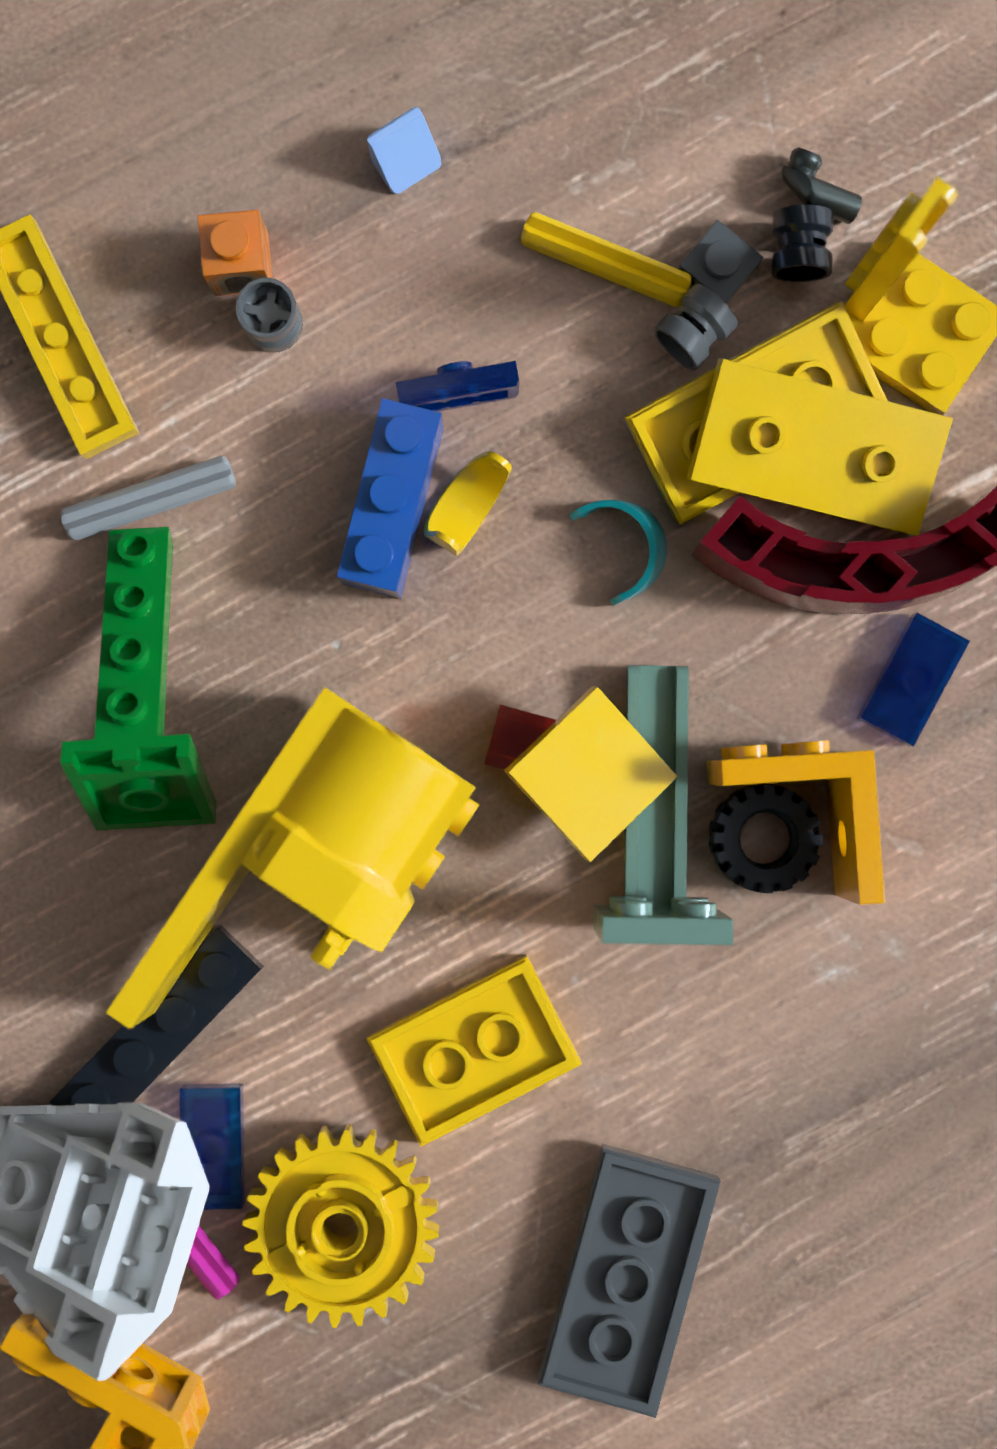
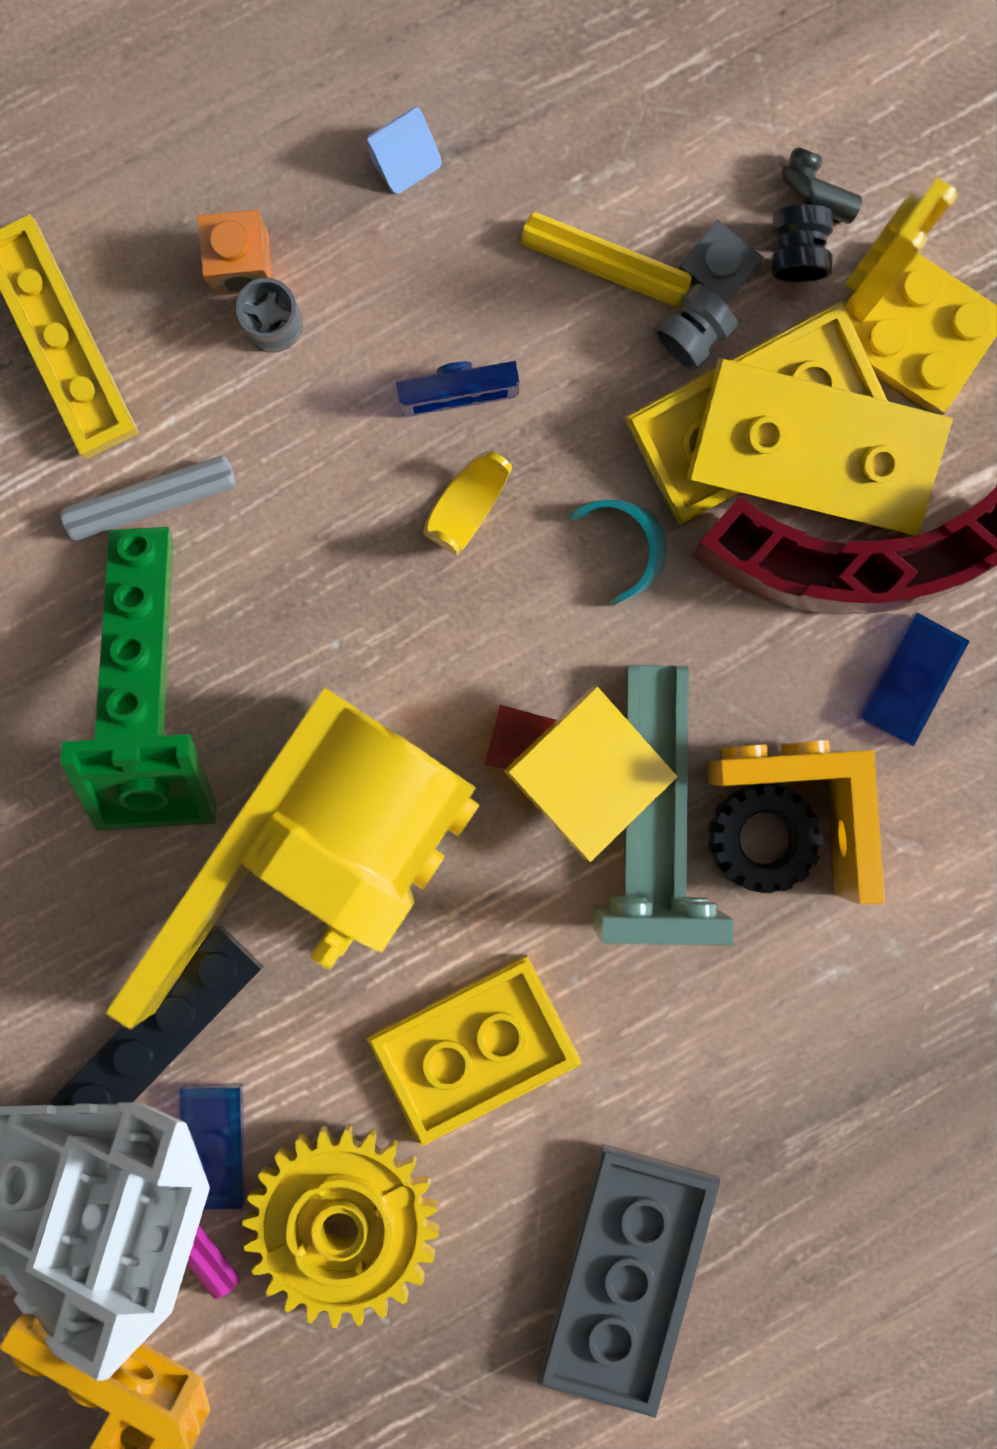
(391, 498): blue brick -> none

